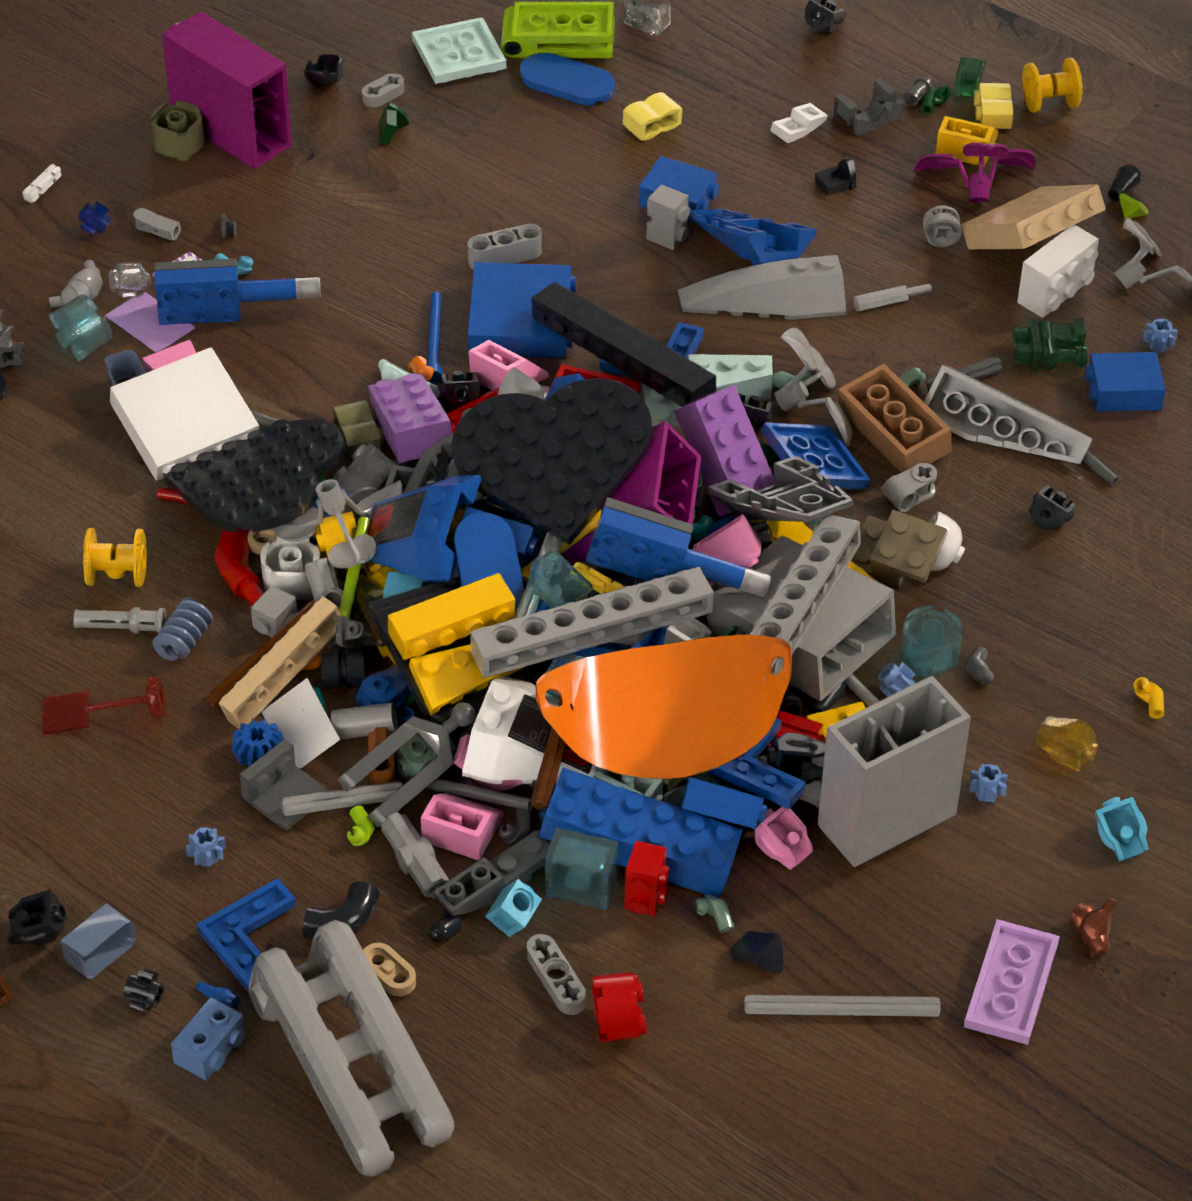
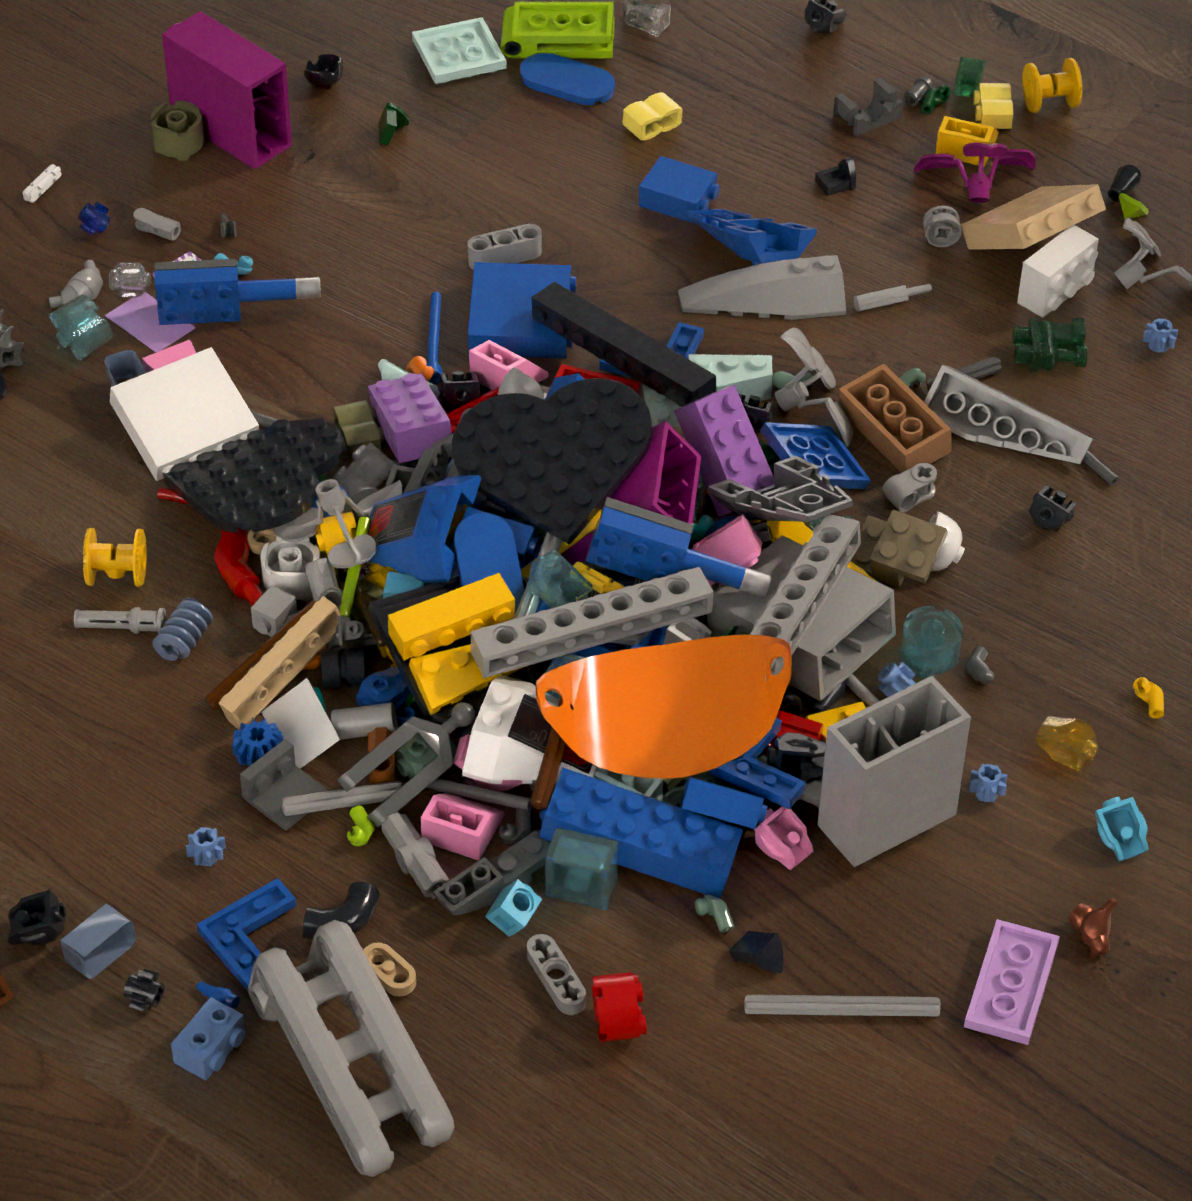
(72, 710): clear red piece -> none
(383, 90): light grey beam -> none
(446, 927): black arm -> none
(646, 879): red brick -> none
(669, 217): light grey brick -> none
(800, 123): white slope -> none
(1125, 381): blue brick -> none

